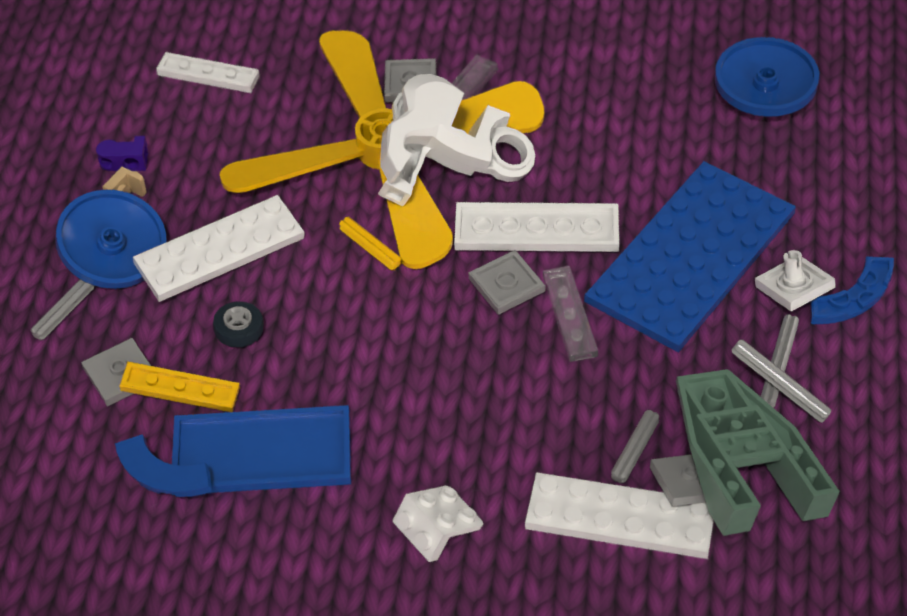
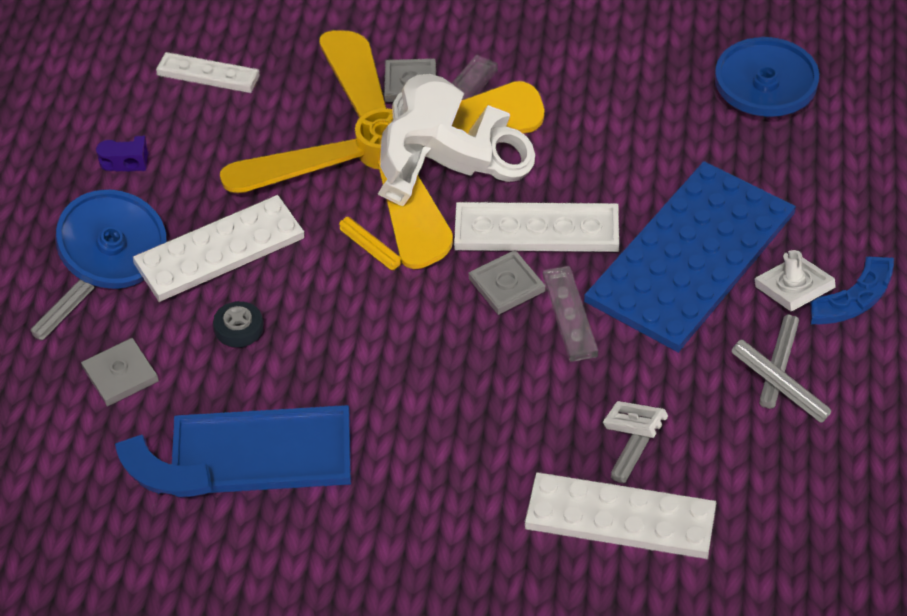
(126, 181): tan bracket -> none
(180, 386): yellow tile -> none
(433, 517): white bracket -> none
(632, 422): none -> white tile
(678, 479): light grey plate -> none
(737, 428): sand green wedge -> none

